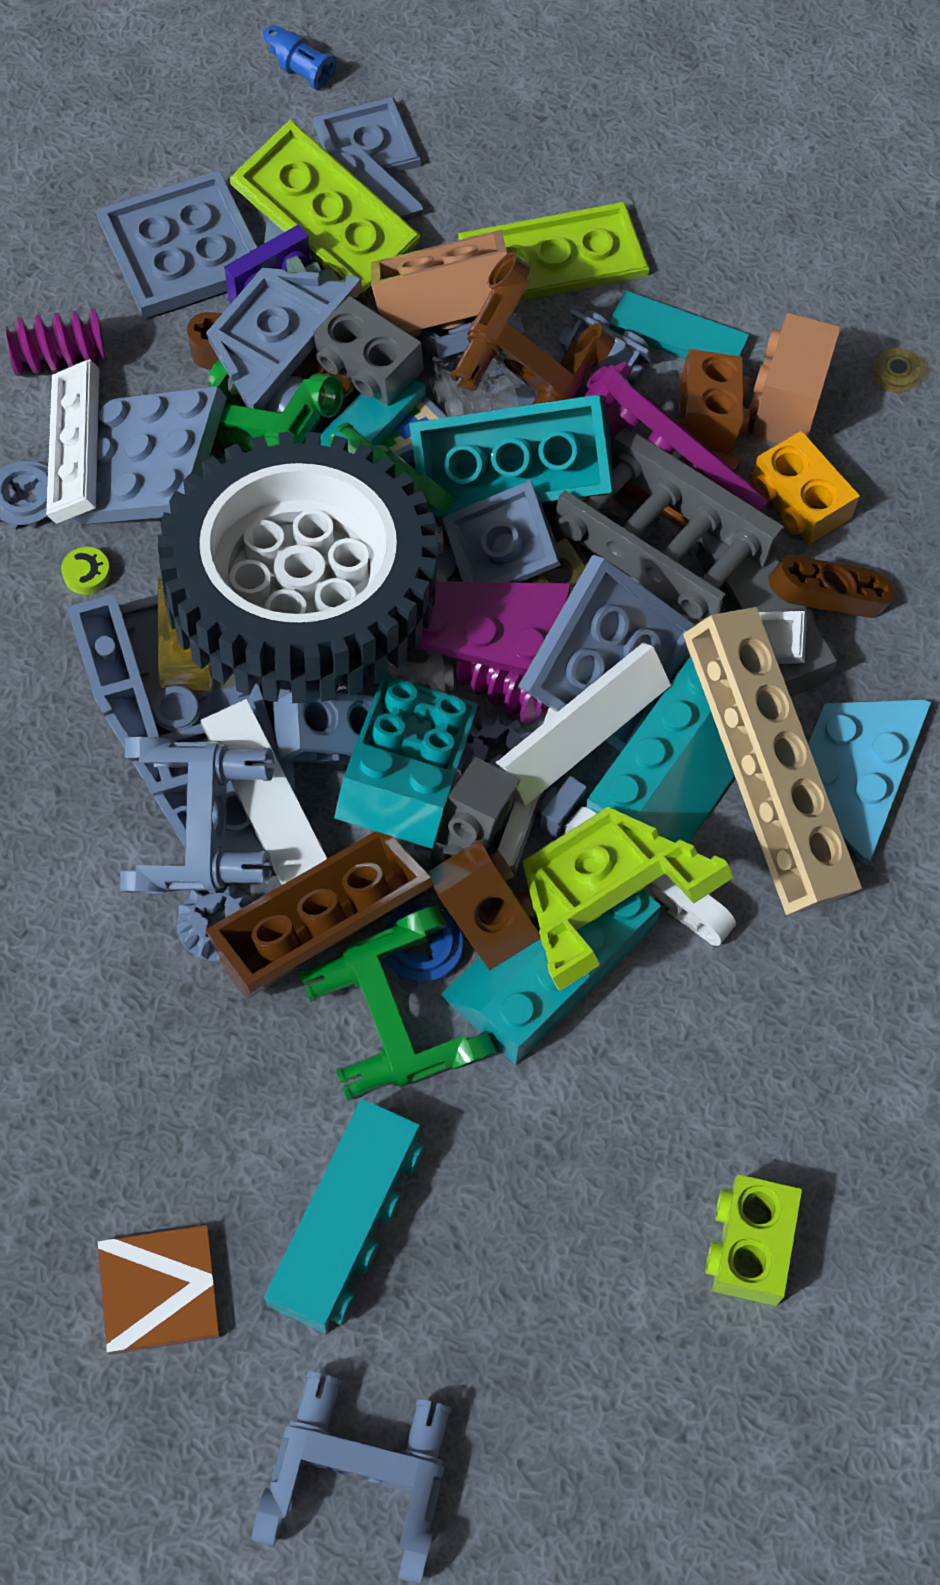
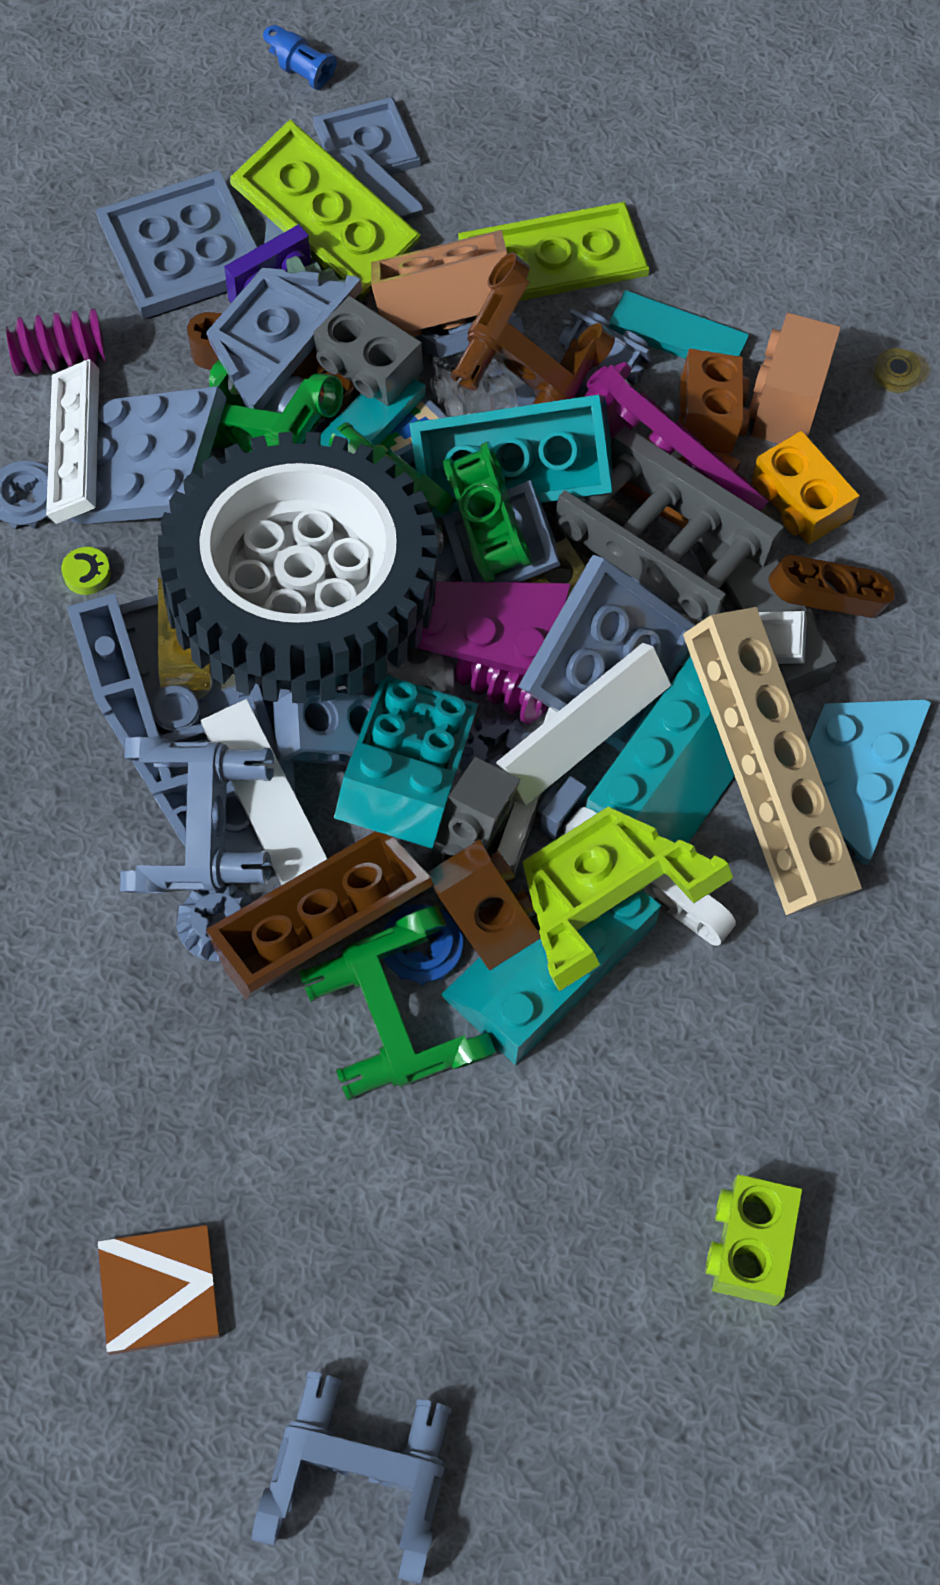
(343, 1217): teal brick -> none
(496, 538): none -> green piece

